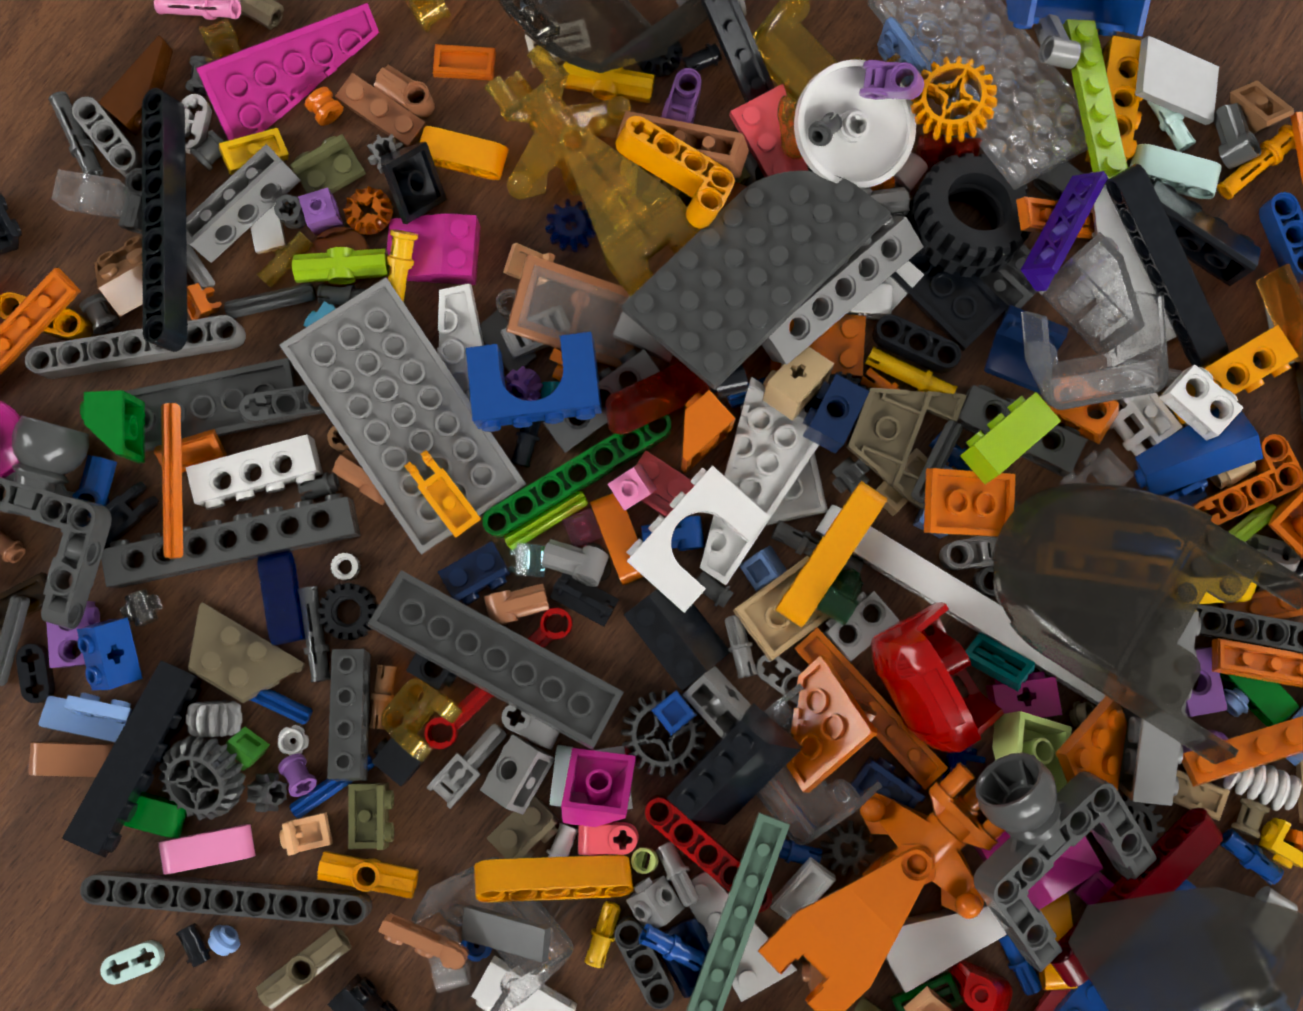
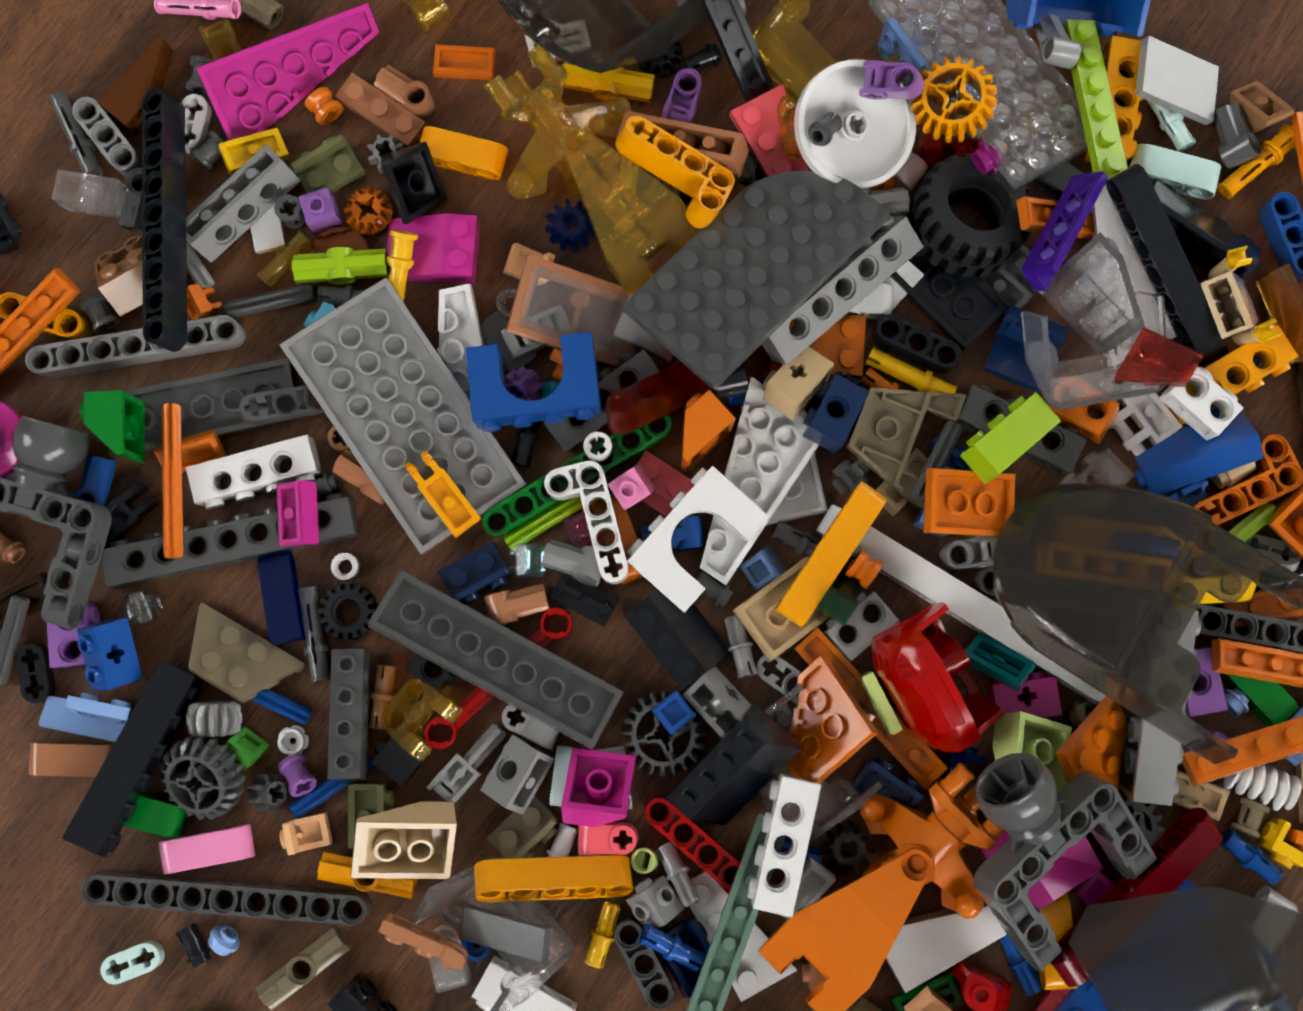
(297, 513): none -> dark pink slope
(406, 842): none -> tan slope
(588, 447): none -> white bush
(596, 524): none -> white beam
(782, 897): none -> white brick
(863, 568): none -> orange wheel
(880, 703): none -> yellowish green tile
(985, 158): none -> magenta plate
(1157, 361): none -> clear red wing
(1232, 304): none -> tan torso

